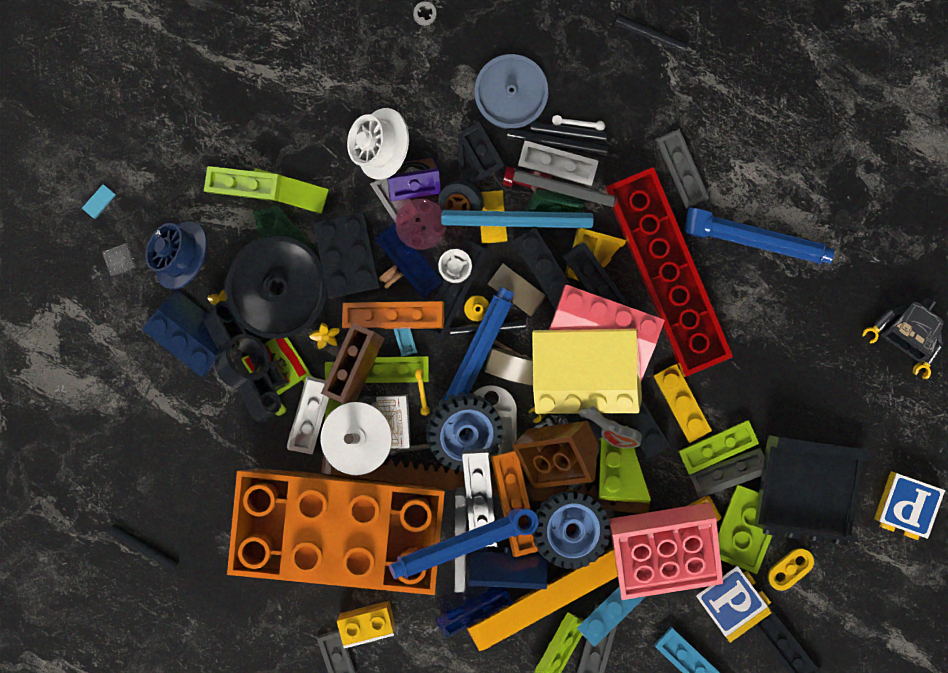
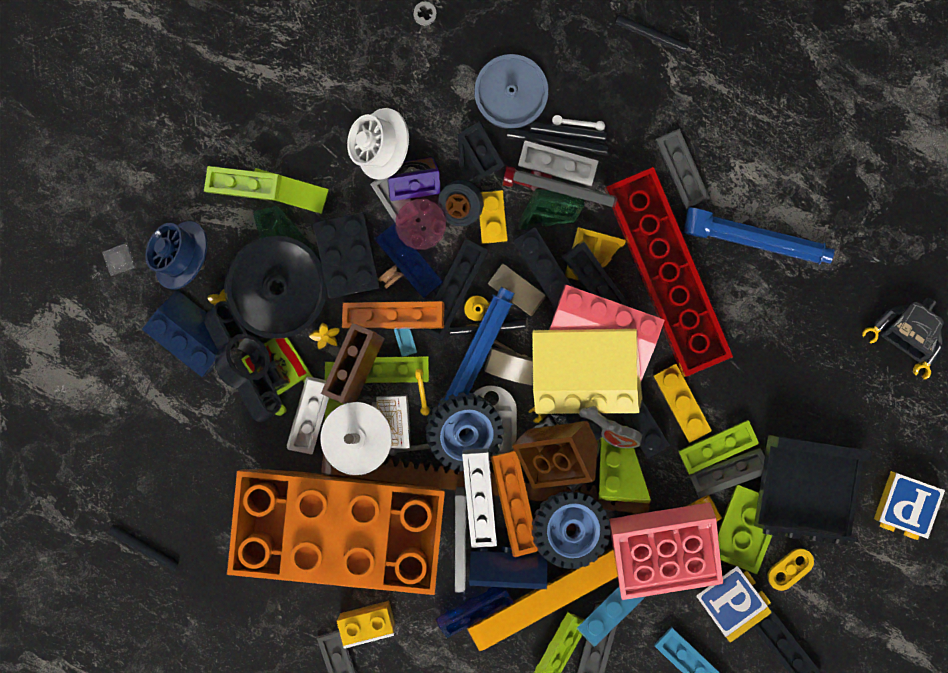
(98, 201): medium azure piece -> none
(455, 265): white wheel -> none
(464, 543): blue piece -> none
(517, 219): dark azure axle -> none

